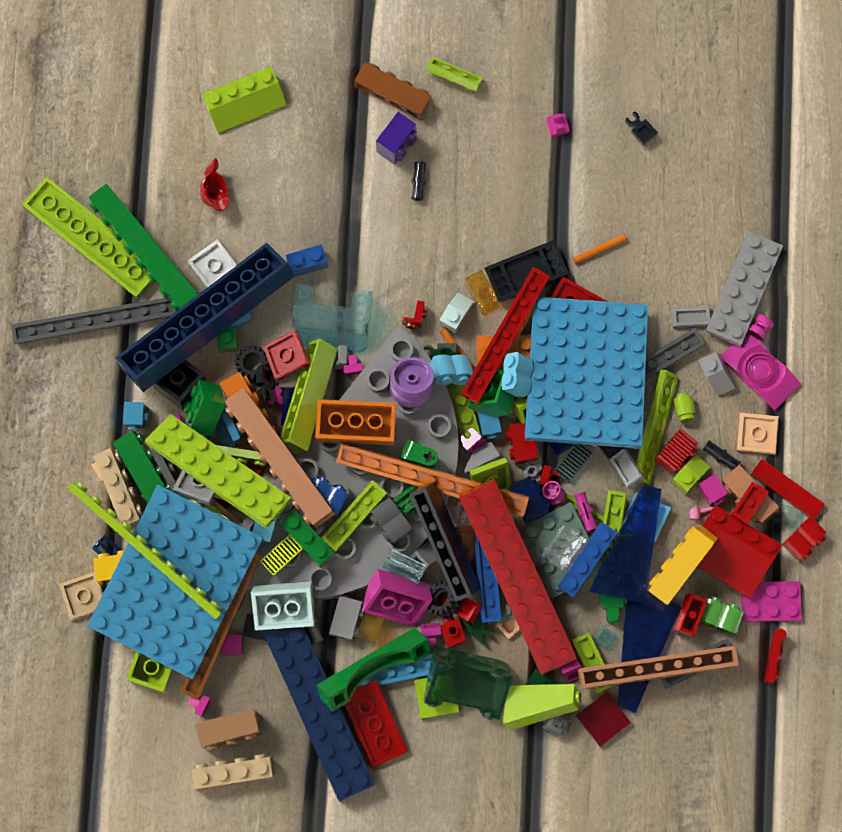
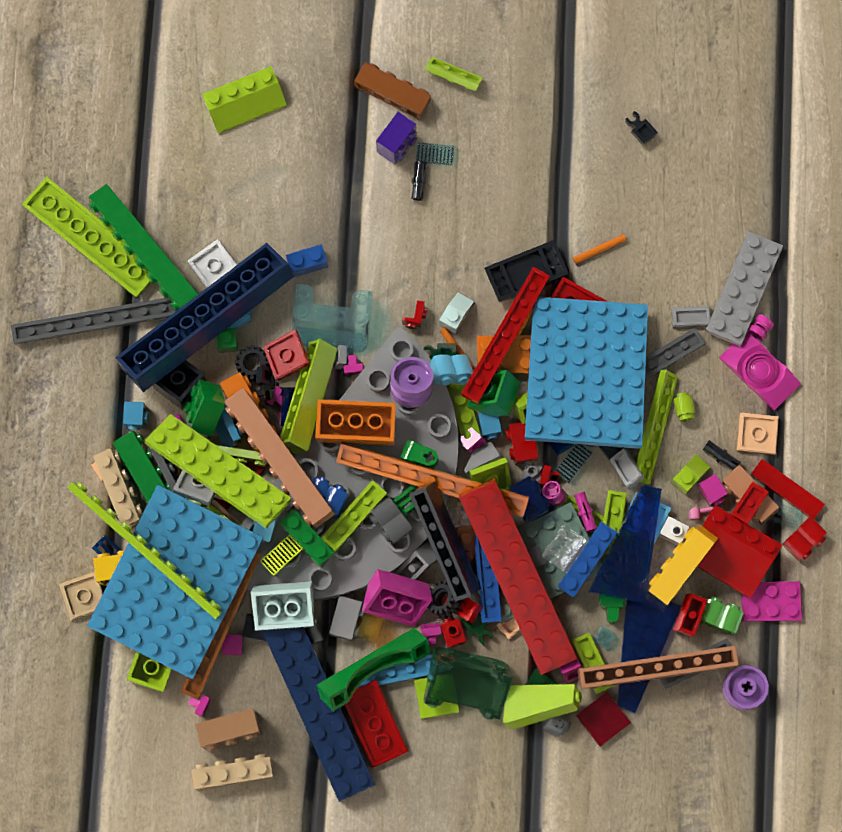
(214, 188): red hair -> none
(402, 573): clear light blue tile -> none
(435, 153): none -> clear light blue tile
(481, 292): clear yellow slope -> none
(517, 374): medium azure brick -> none
(557, 125): dark pink tile -> none
(673, 531): none -> white brick
(676, 451): red brick -> none
(717, 373): light grey slope -> none
(756, 684): none -> medium lavender wheel
(775, 655): red plate -> none

